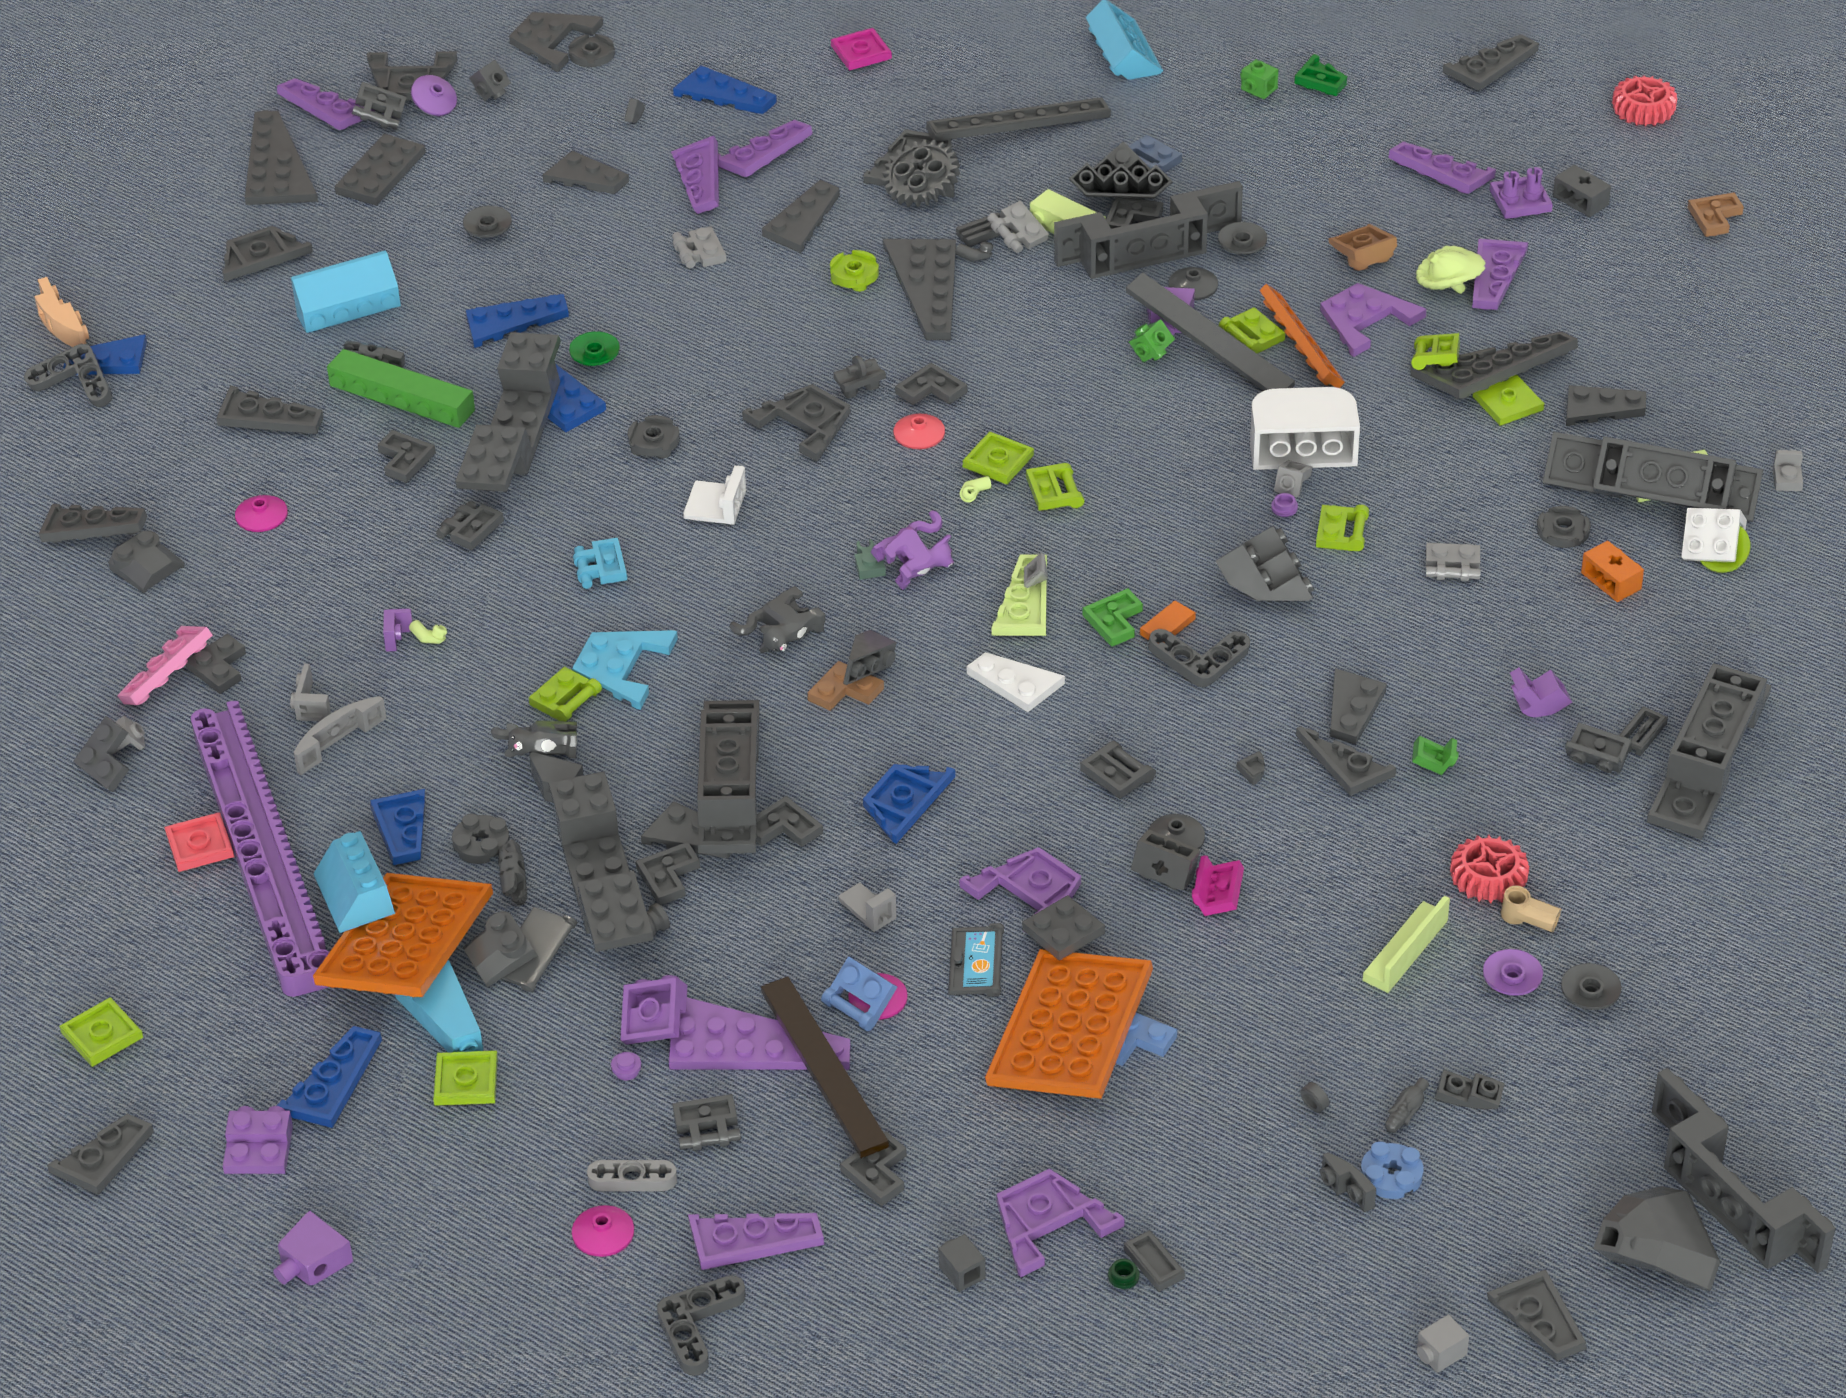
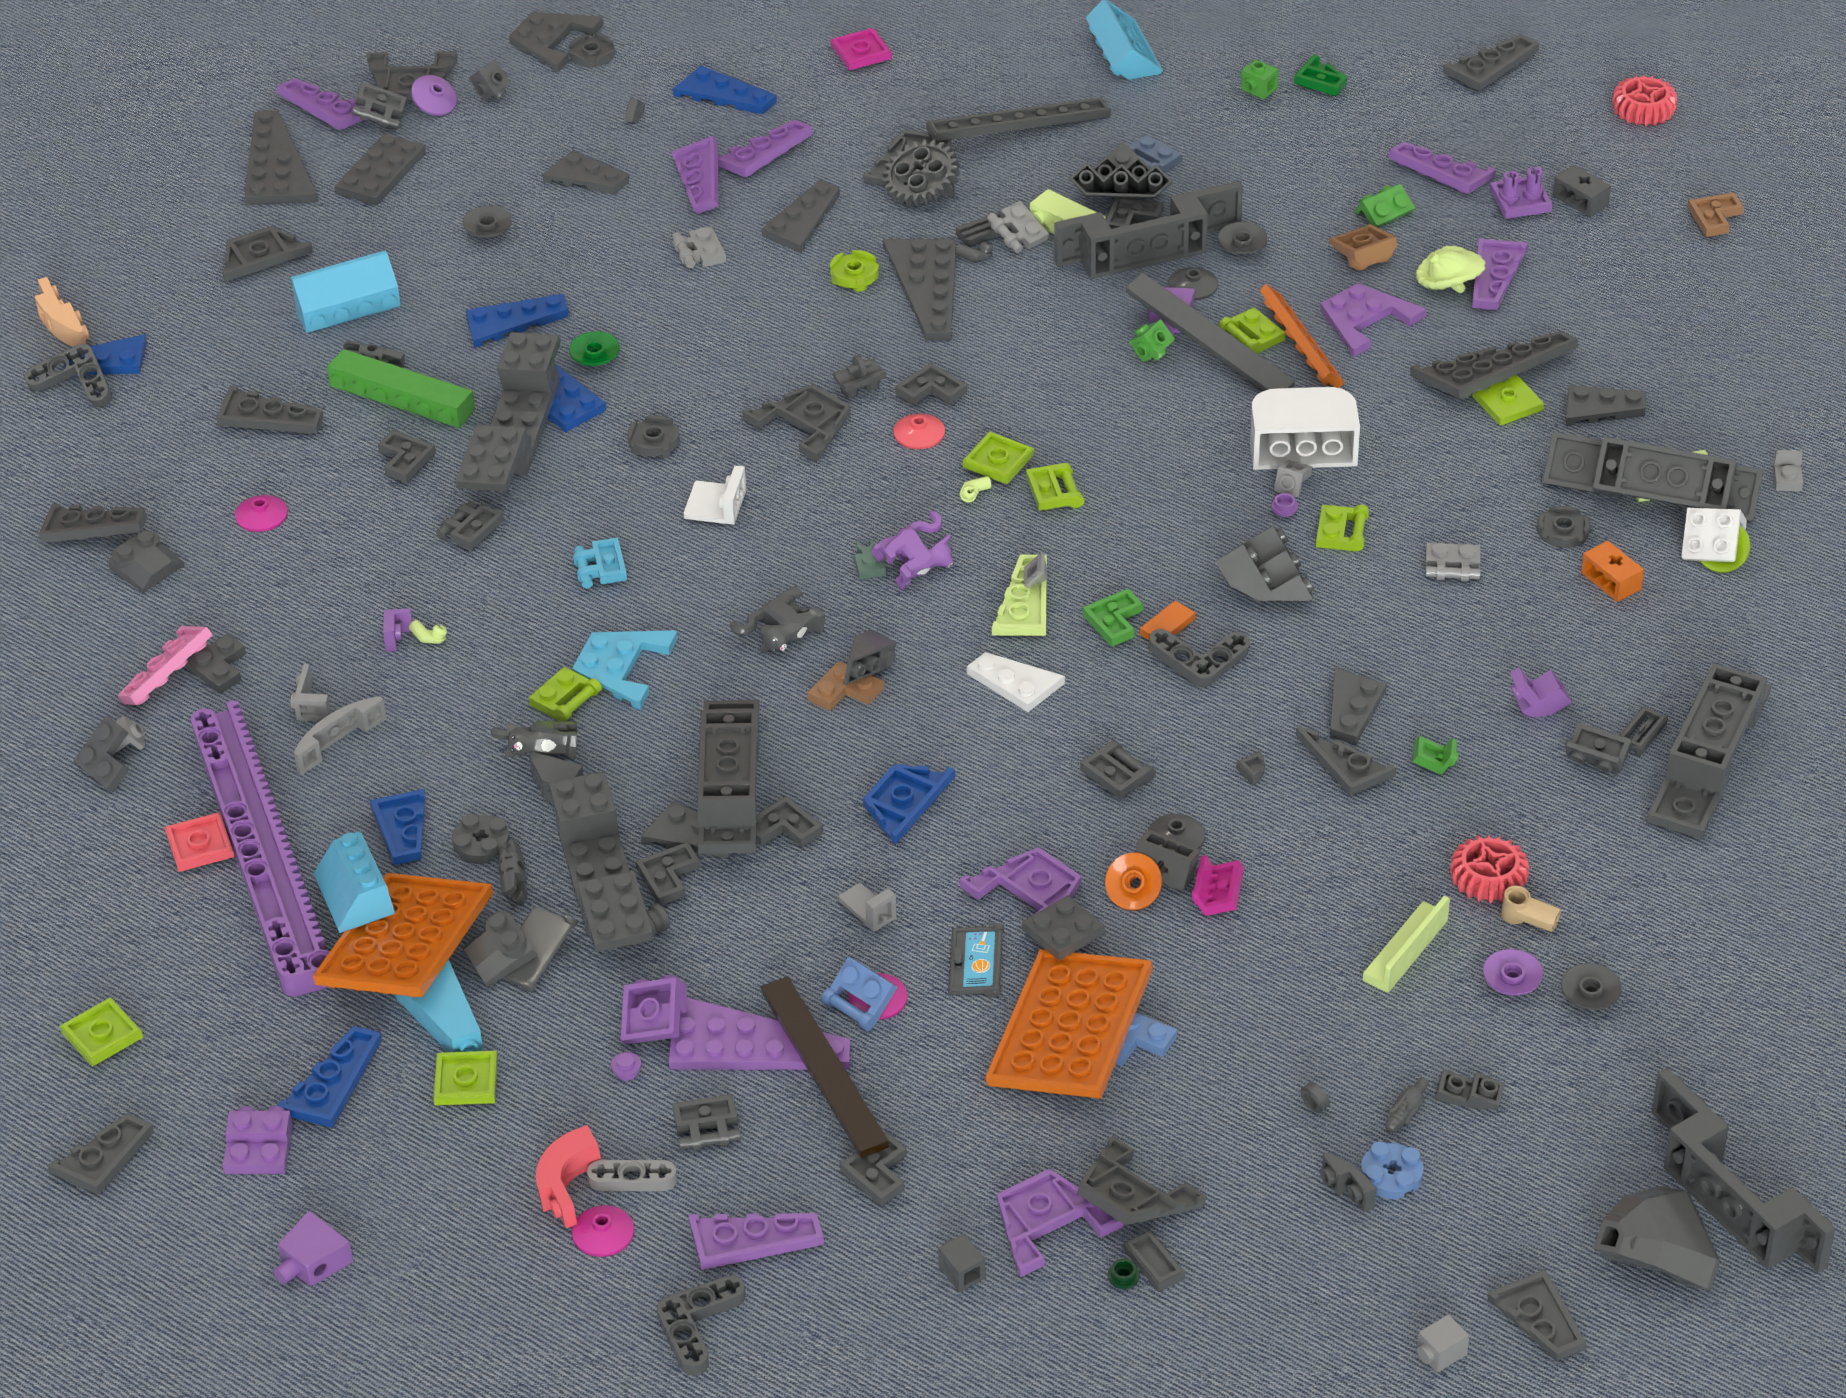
(559, 1166): none -> coral arch
(1120, 877): none -> orange dish
(1129, 1196): none -> dark grey wing
(1385, 206): none -> bright green bracket
(1444, 350): lime plate -> none

